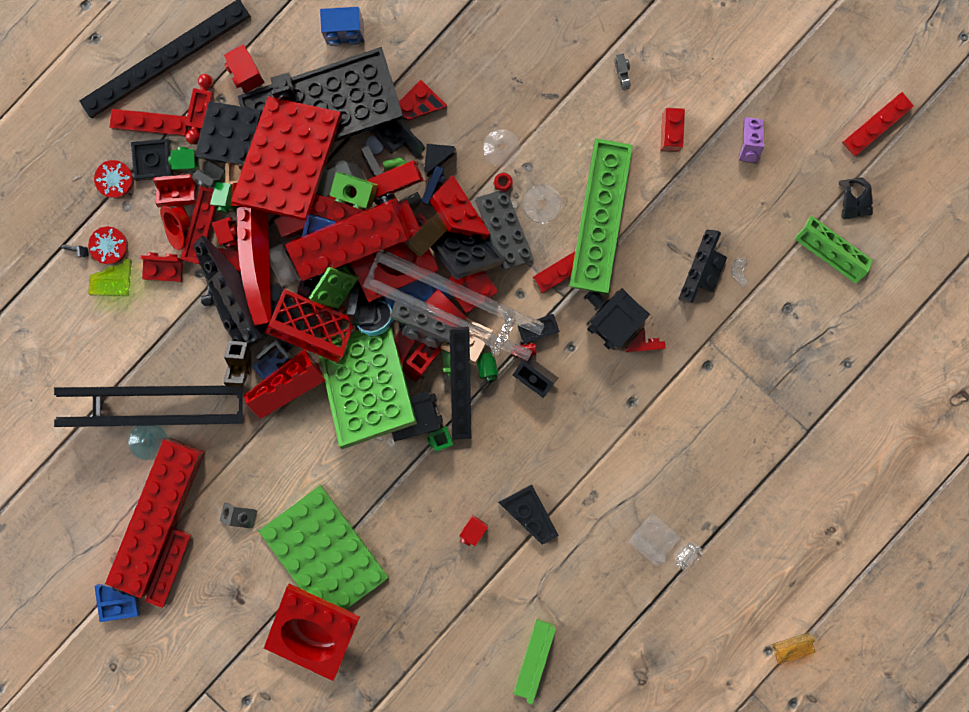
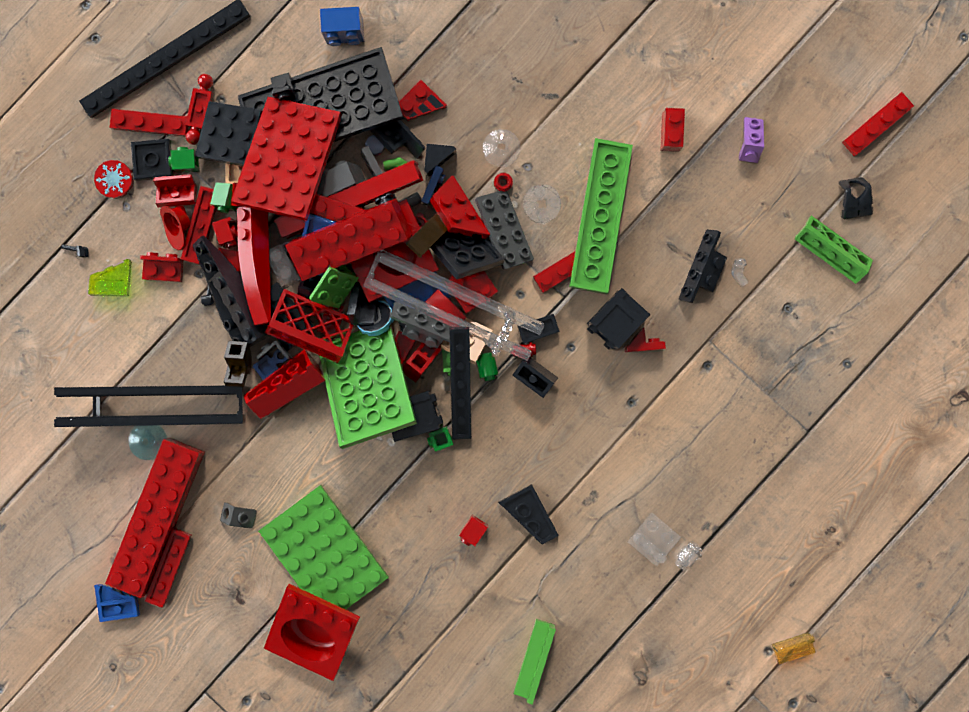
(107, 245): red tile -> none
(210, 175): dark grey bracket -> none
(243, 68): brick -> none
(365, 190): bright green brick -> none
(595, 299): black bush -> none
(622, 66): dark grey plate -> none

